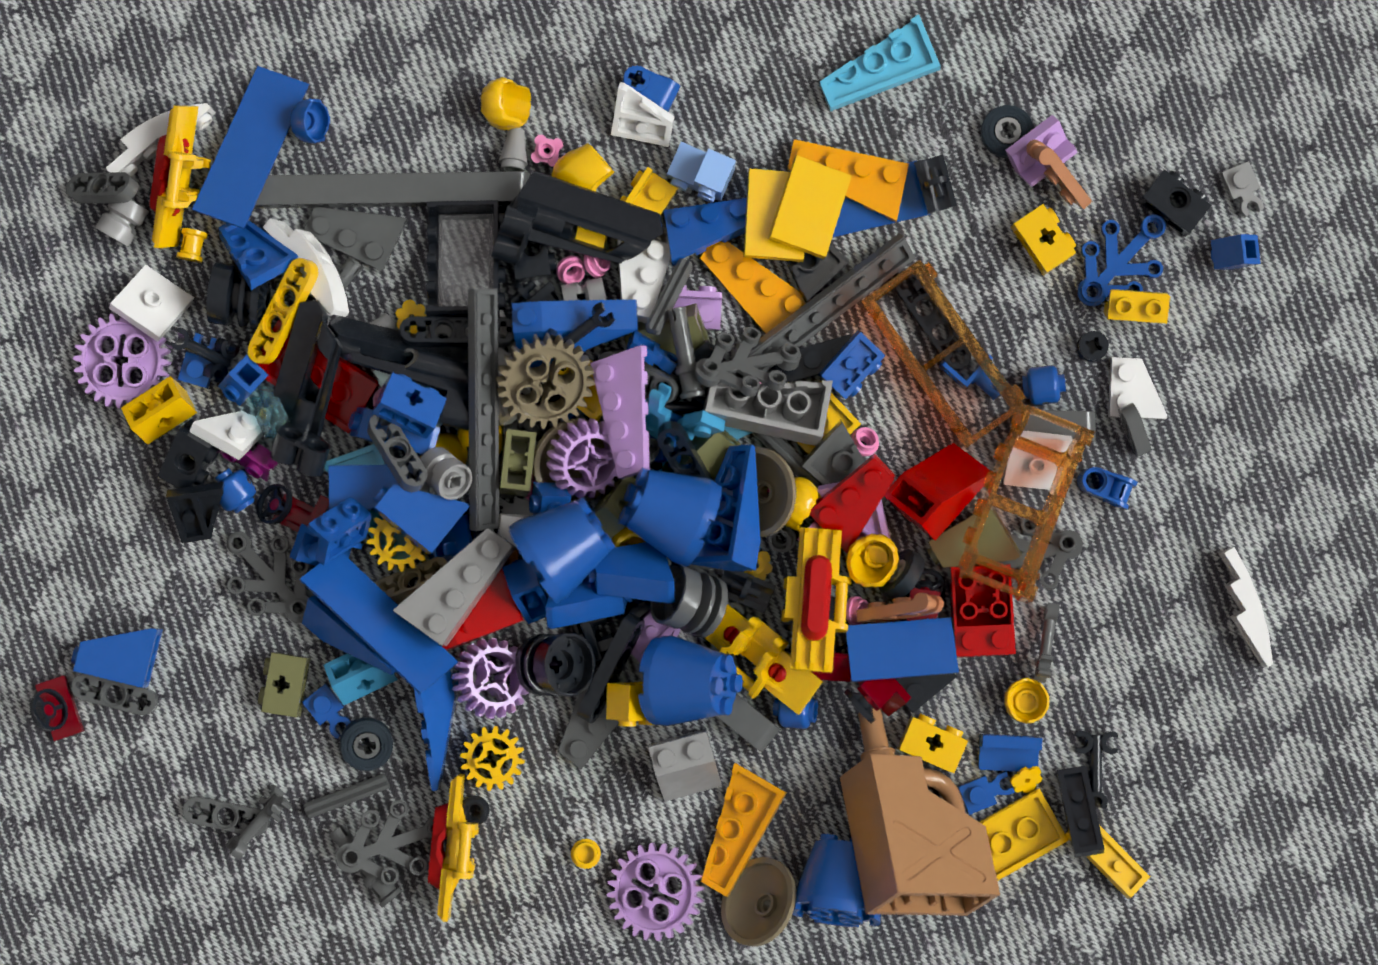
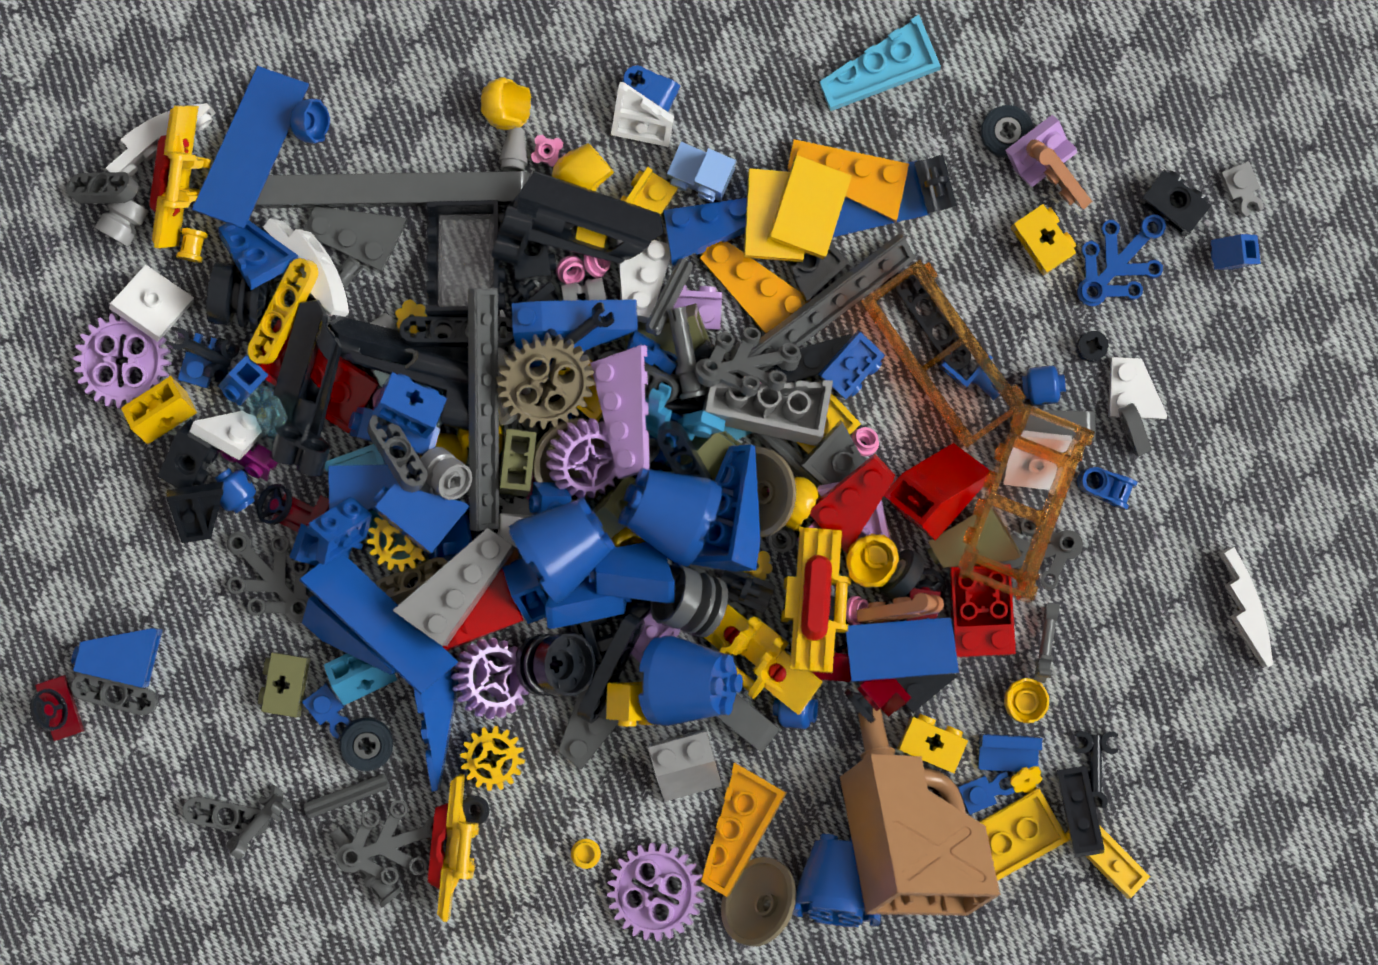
(1137, 306): yellow bracket -> none

